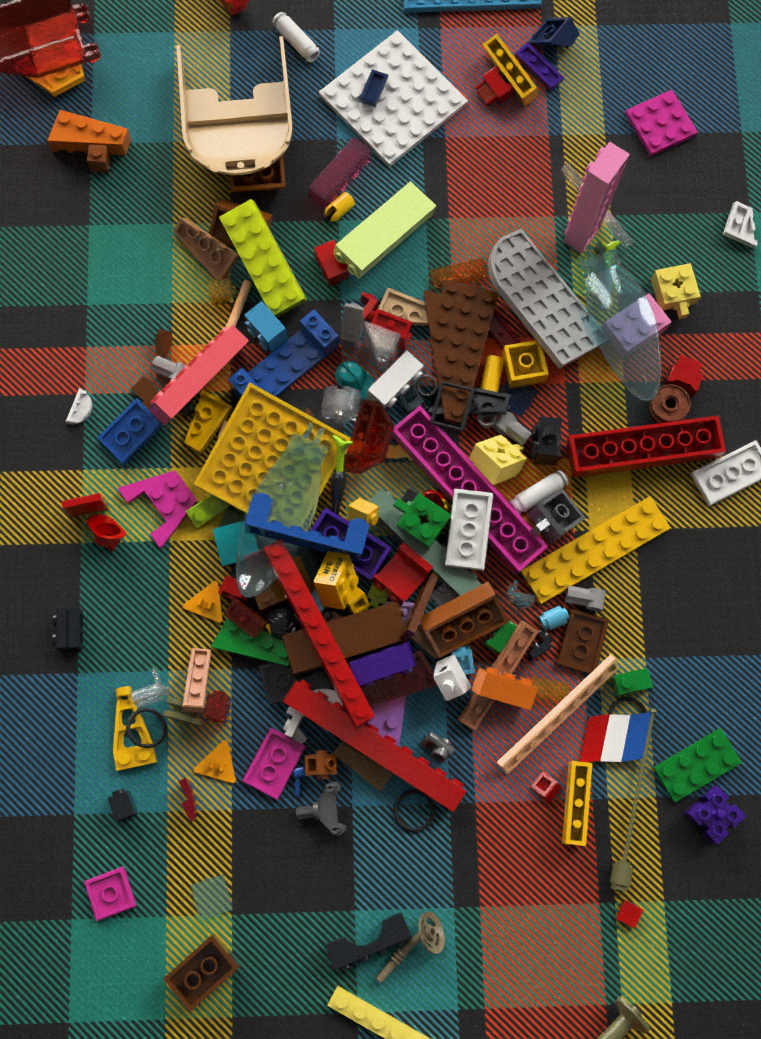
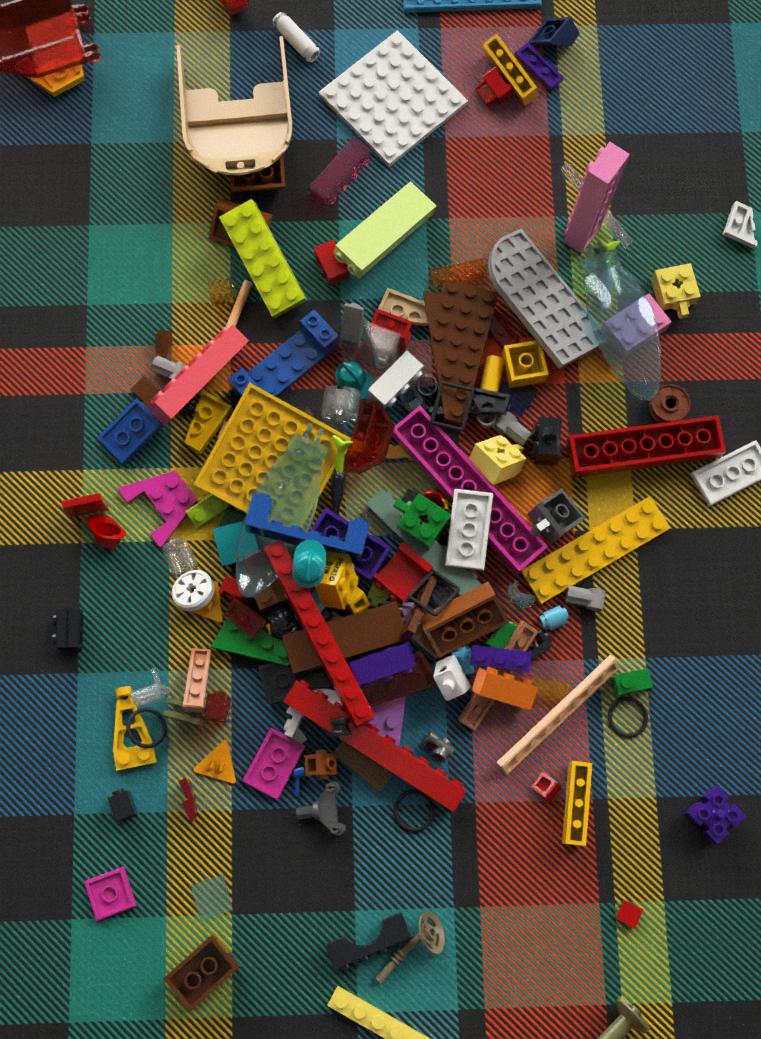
(77, 132): orange wedge -> none
(80, 409): white tile -> none
(99, 158): dark orange brick -> none
(179, 557): none -> clear piece
(200, 597): none -> white wheel
(208, 250): medium nougat wing -> none
(265, 327): dark azure brick -> none
(309, 563): none -> teal piece
(340, 727): none -> black wheel
(341, 205): yellow piece -> none
(363, 510): yellow brick -> none
(371, 305): red bracket -> none
(373, 88): dark blue tile -> none
(444, 604): none -> black piece
(500, 658): none -> dark purple plate
(538, 492): white axle -> none
(582, 642): reddish brown tile -> none
(619, 740): flag -> none
(661, 123): dark pink plate -> none
(685, 374): red piece -> none
(697, 765): green plate -> none

